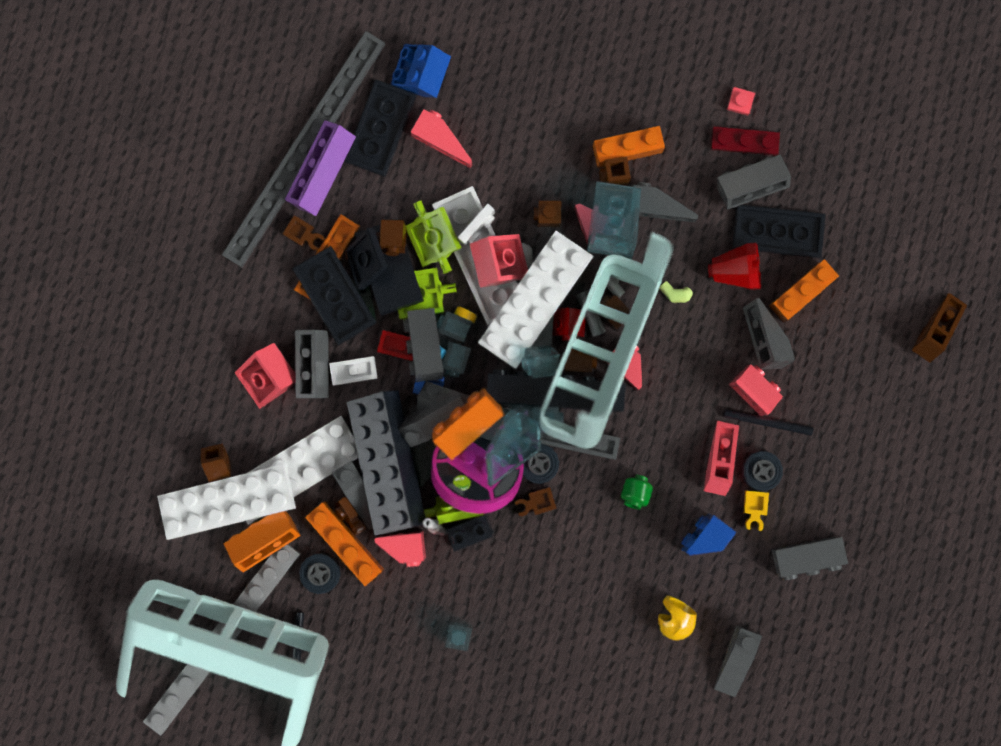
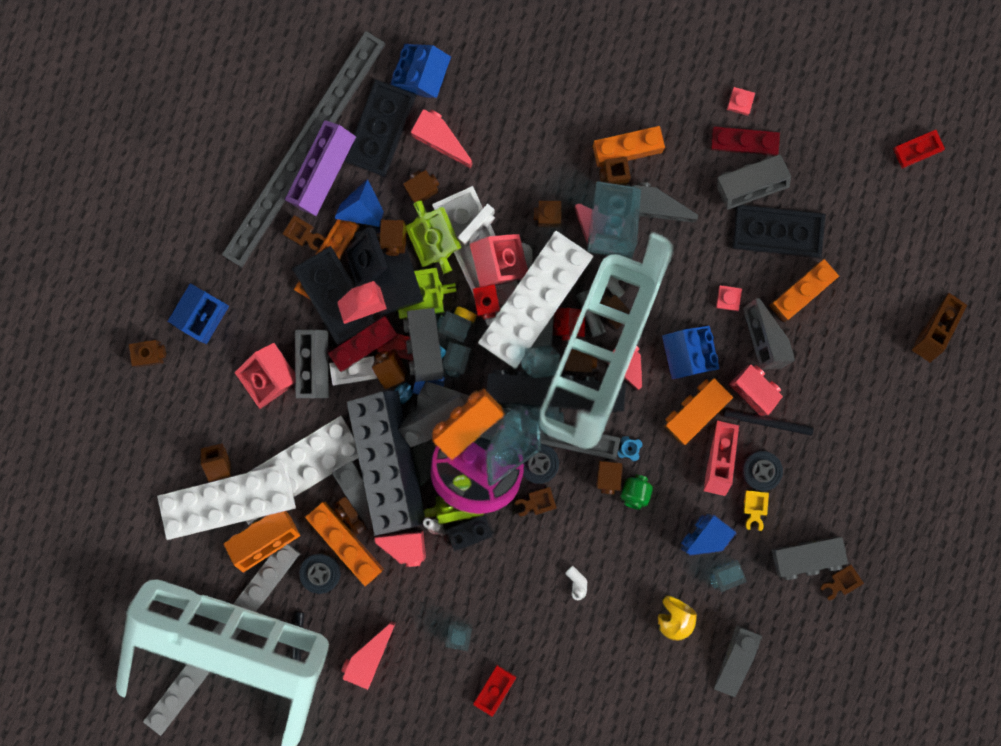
(147, 353): none -> reddish brown brick
(198, 314): none -> blue slope
(361, 207): none -> blue slope
(361, 302): none -> coral slope
(363, 344): none -> dark red plate
(364, 662): none -> coral slope
(389, 368): none -> reddish brown brick
(405, 392): none -> dark azure plate
(421, 186): none -> reddish brown brick
(486, 301): none -> red brick
(494, 690): none -> red plate
(579, 583): none -> white arm
(609, 477): none -> reddish brown brick
(624, 452): none -> dark azure plate
(676, 295): yellowish green arm -> none
(690, 352): none -> blue slope
(697, 410): none -> orange brick
(727, 575): none -> clear light blue brick
(728, 298): none -> coral plate
(738, 267): red cone -> none
(844, 580): none -> reddish brown plate
(919, 149): none -> red plate

